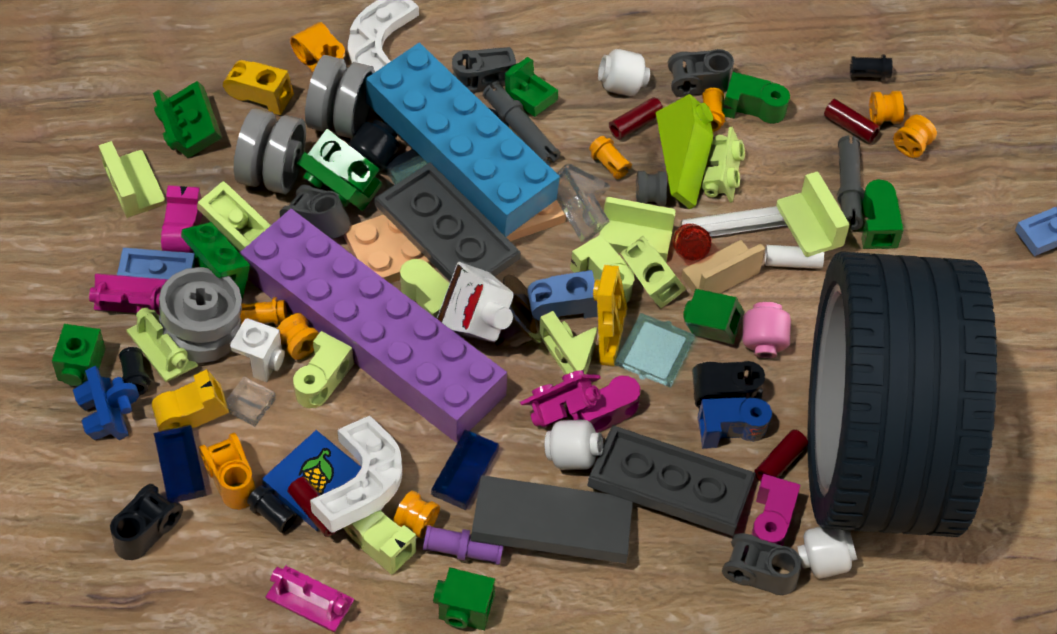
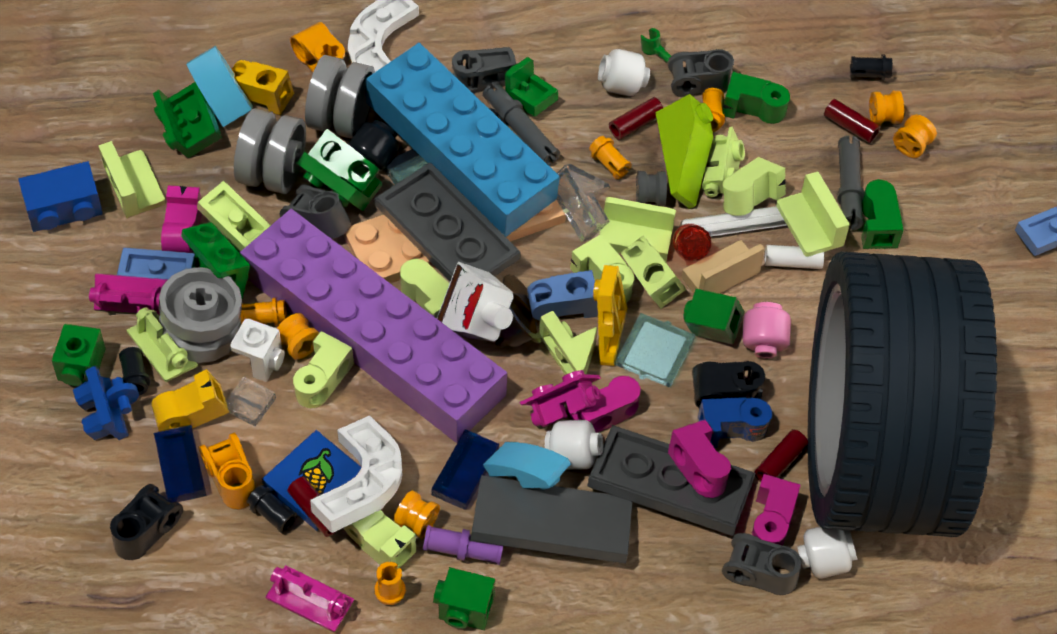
(60, 196): none -> blue brick
(219, 86): none -> medium azure slope
(389, 587): none -> light orange pin
(529, 463): none -> medium azure slope
(653, 45): none -> green hand
(699, 460): none -> dark pink leg
(752, 186): none -> yellowish green leg

